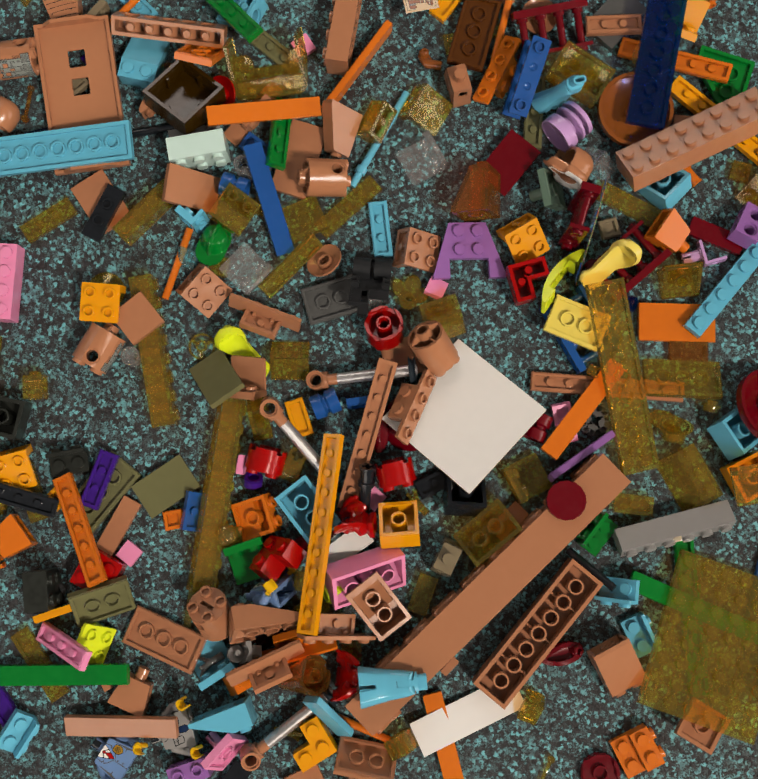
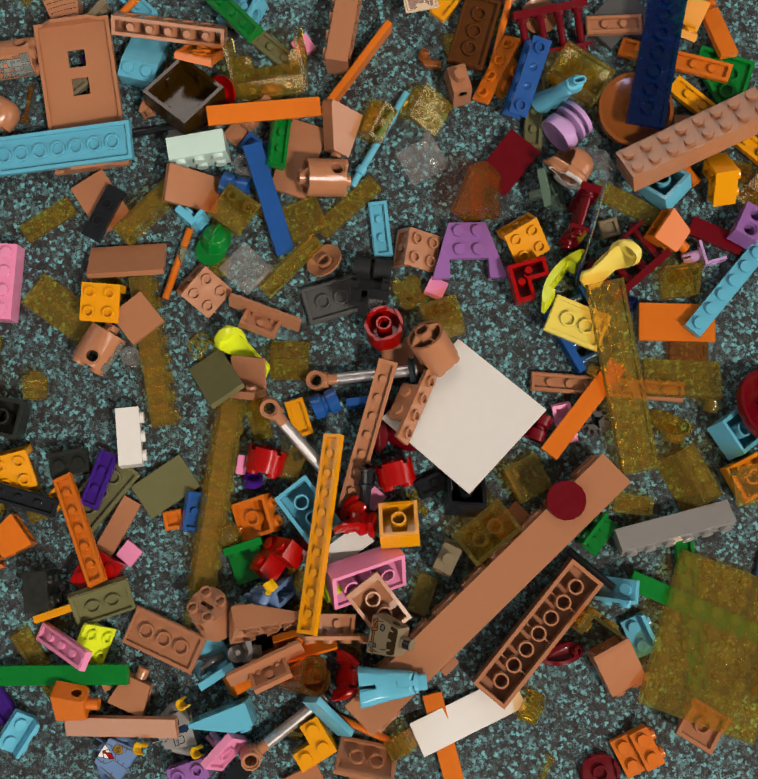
(57, 307): none -> clear yellow tile
(72, 701): none -> orange torso
(127, 261): none -> nougat tile
(130, 437): none -> white brick
(389, 636): none -> dark tan torso
(581, 456): medium lavender tile -> none
(583, 622): none -> clear yellow bracket
(719, 34): none -> orange tile
(722, 179): none -> light orange brick

